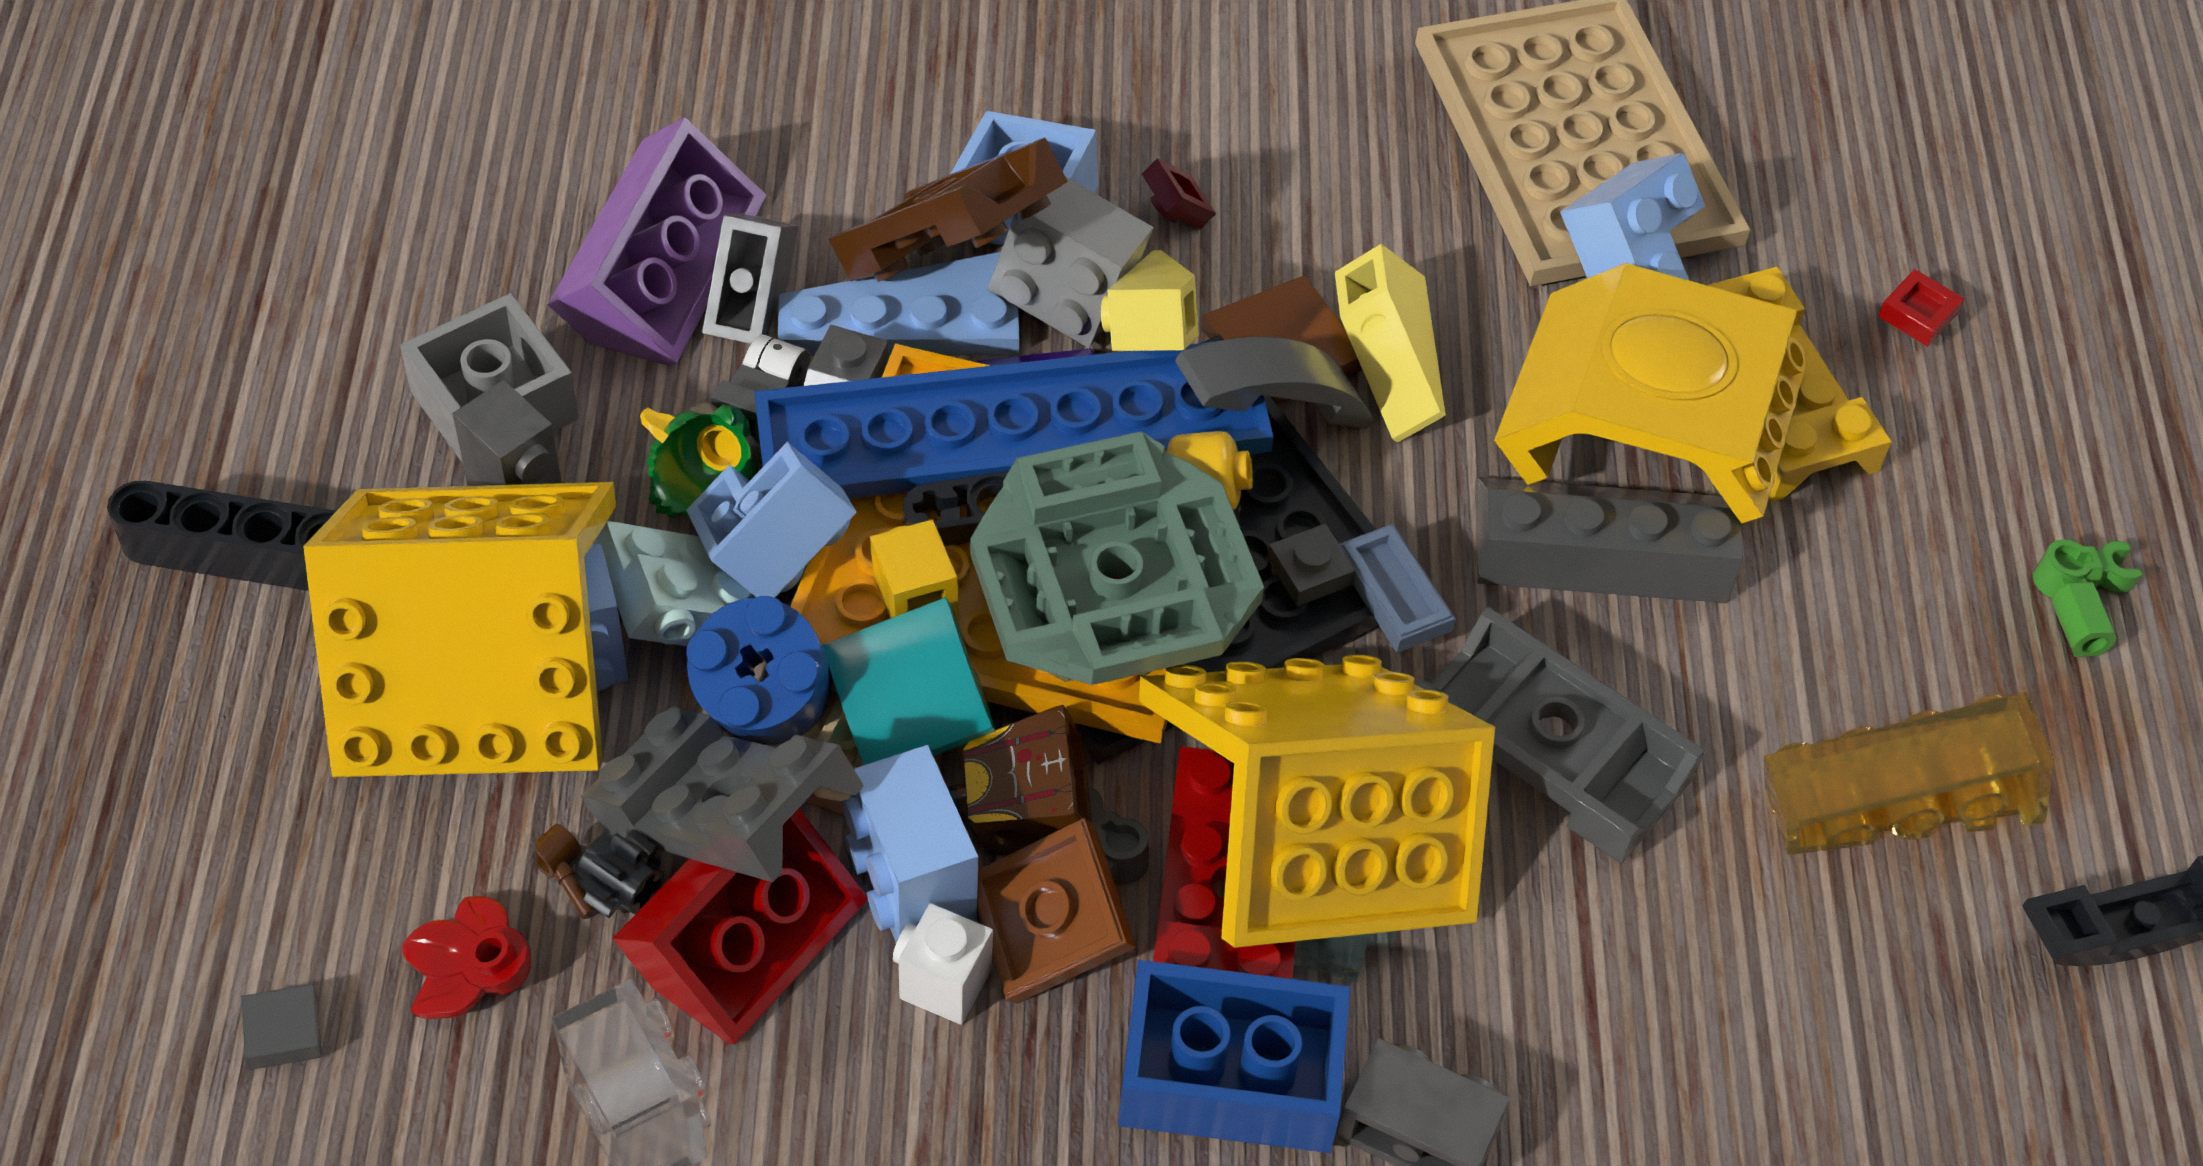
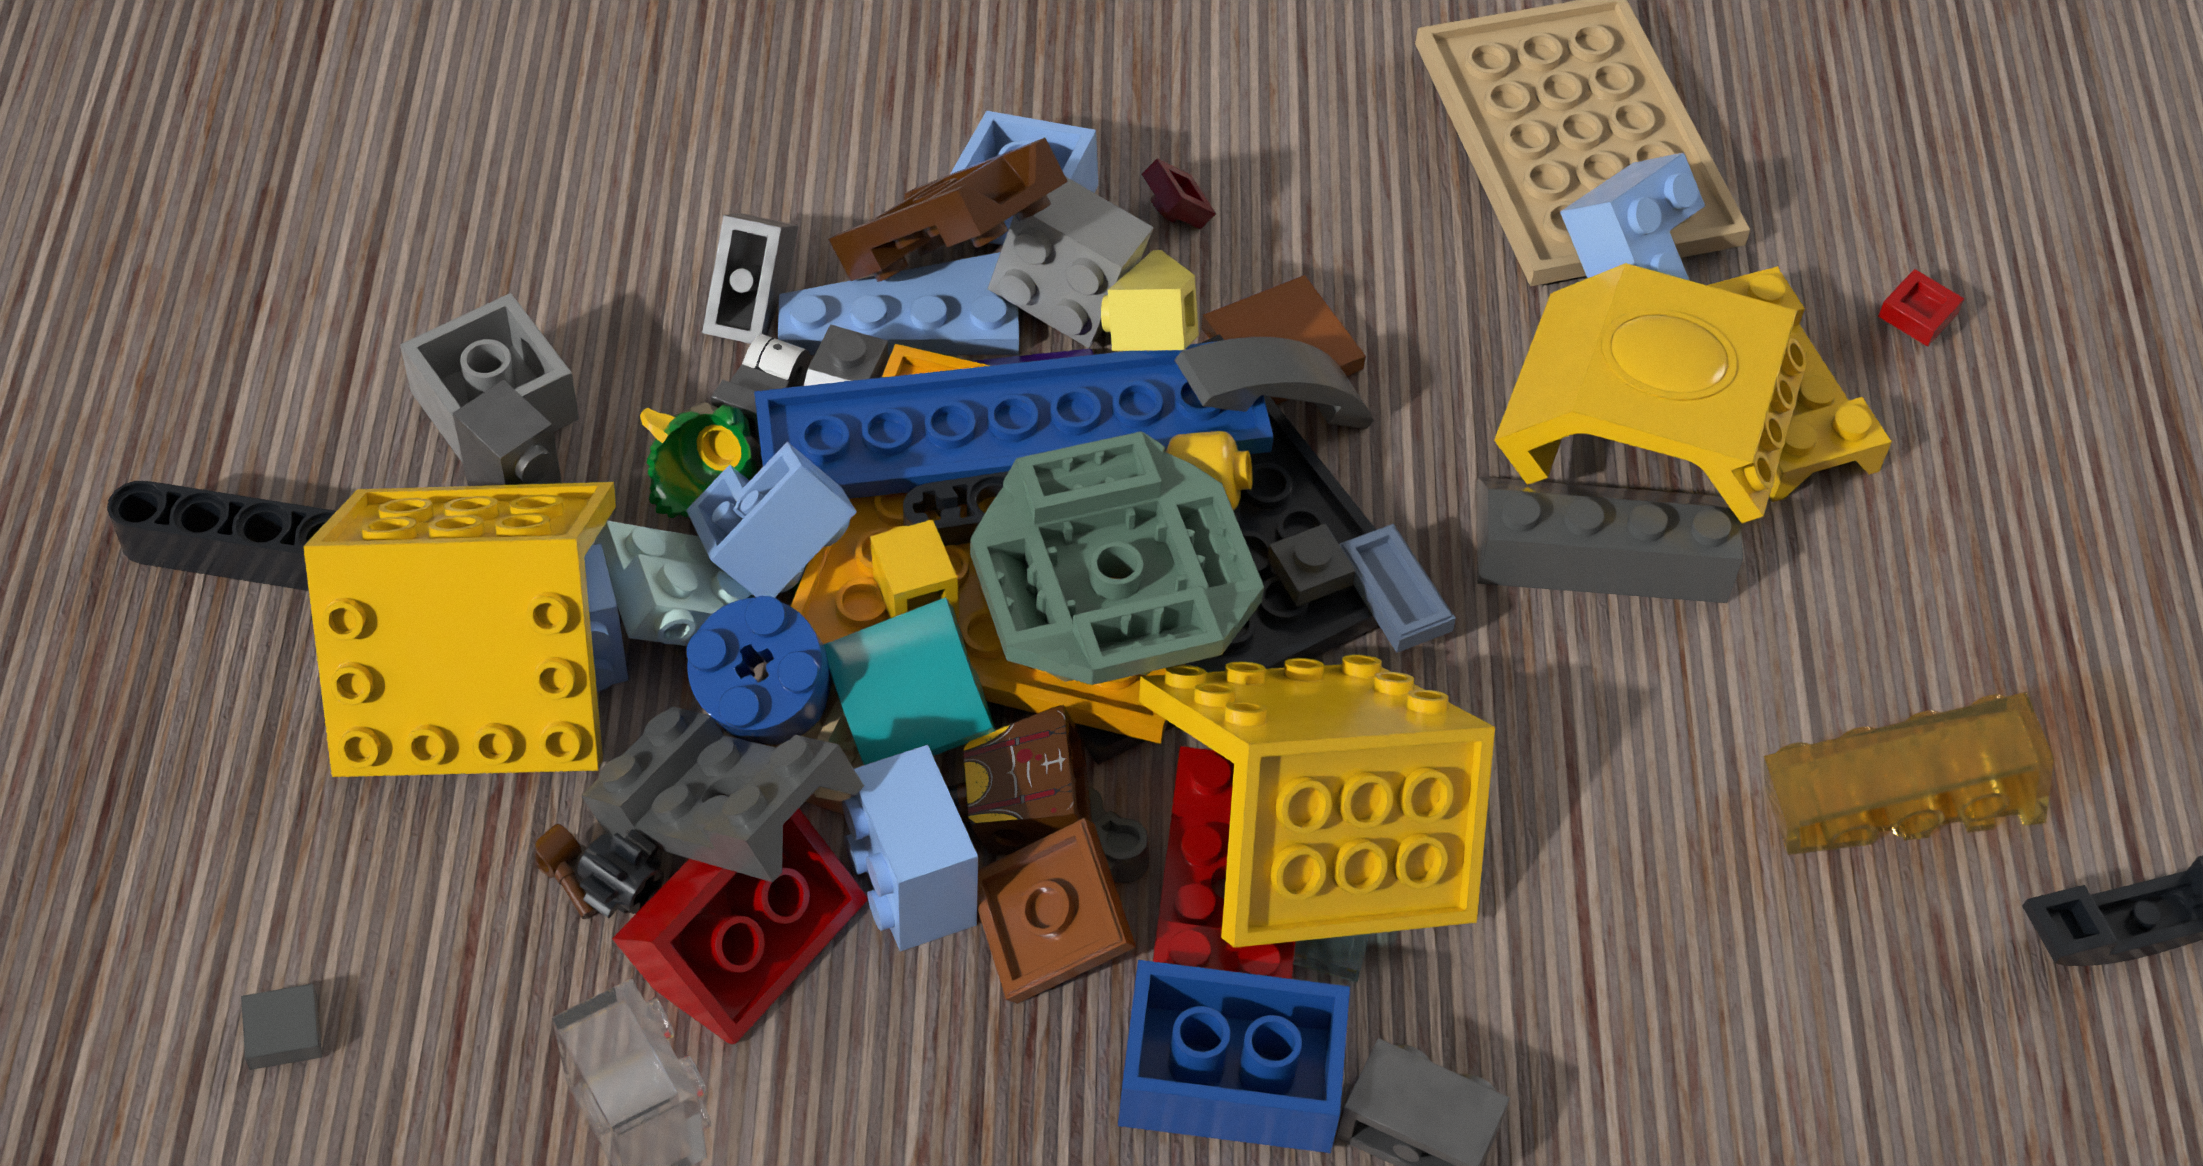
(460, 958): red plate -> none
(655, 247): medium lavender slope -> none
(943, 962): white brick -> none
(1393, 336): light yellow slope -> none
(1610, 772): dark grey piece -> none
(2070, 578): bright green bar -> none

